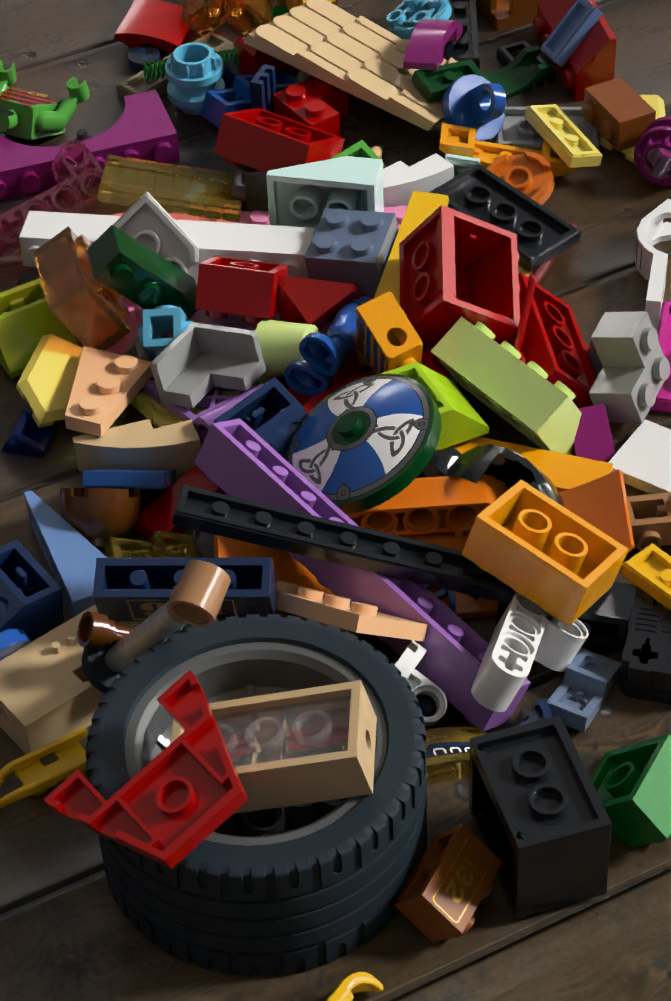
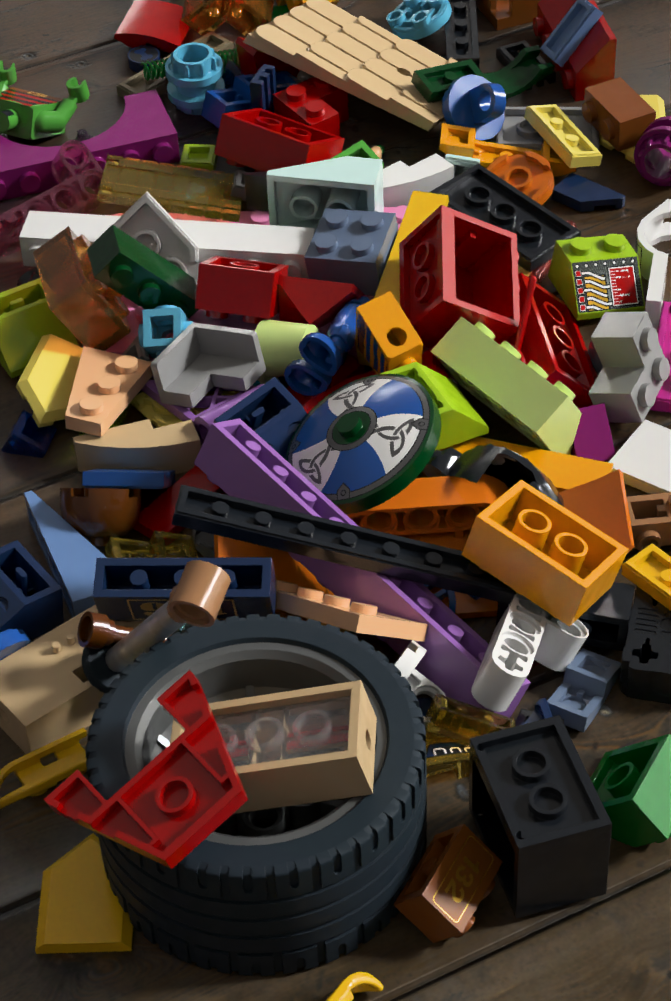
(80, 907): none -> yellow tile
(199, 156): none -> lime tile
(428, 43): magenta slope -> none
(461, 720): none -> clear yellow piece
(585, 194): none -> dark blue tile
(597, 275): none -> slope

